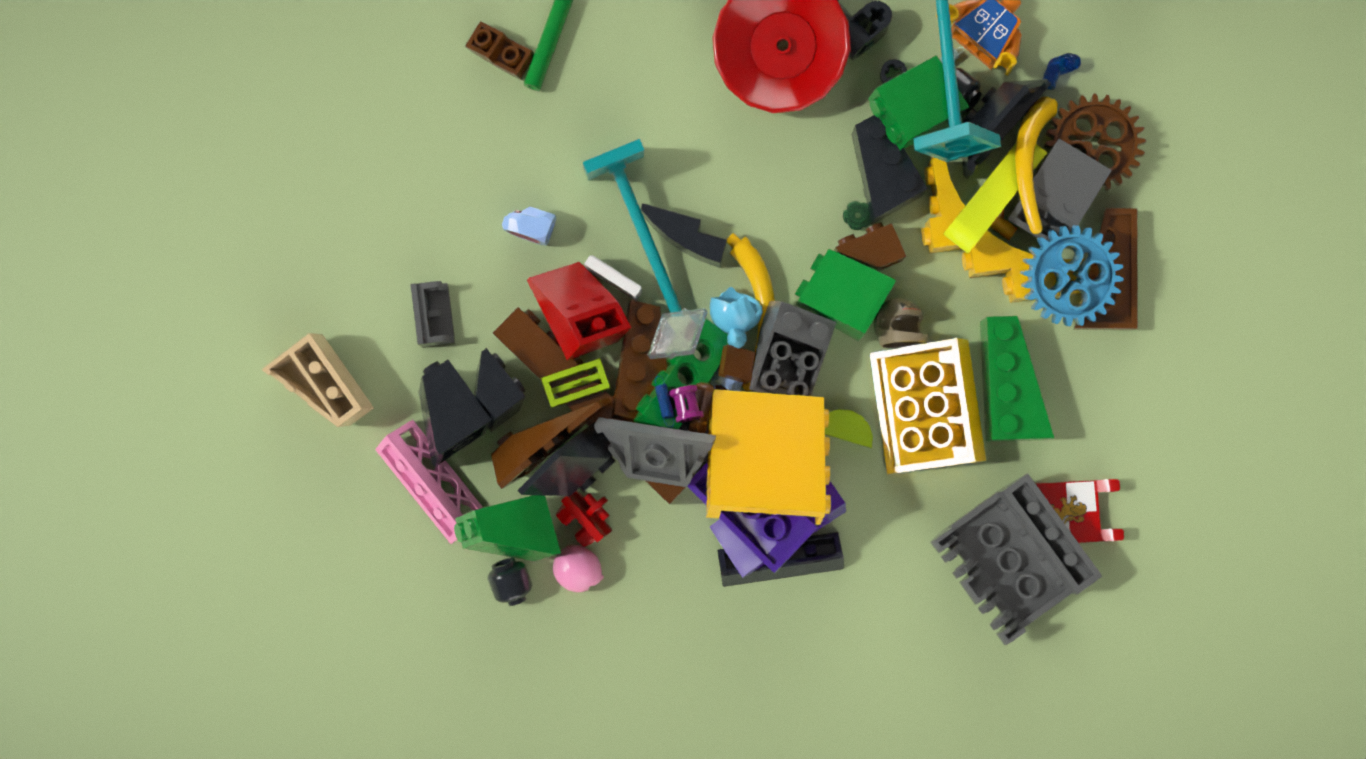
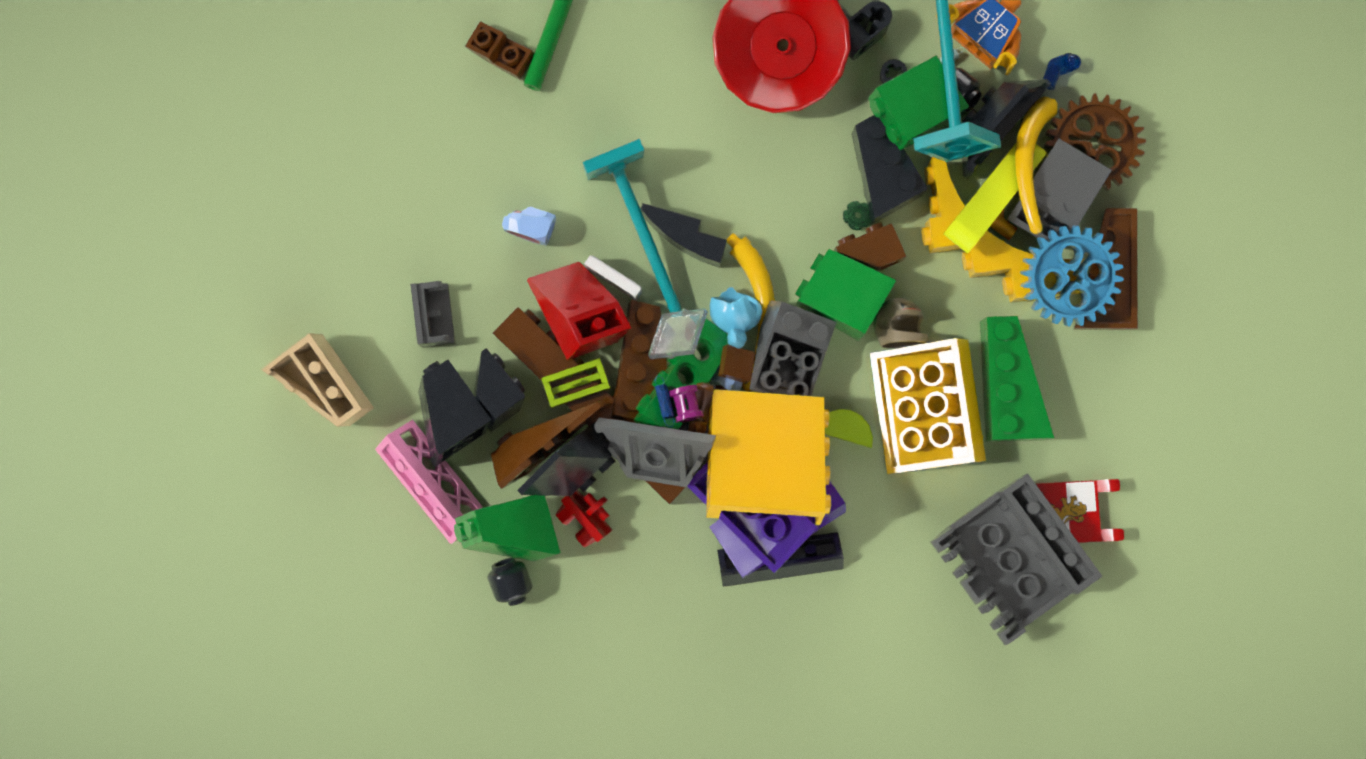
(577, 568): bright pink hair -> none

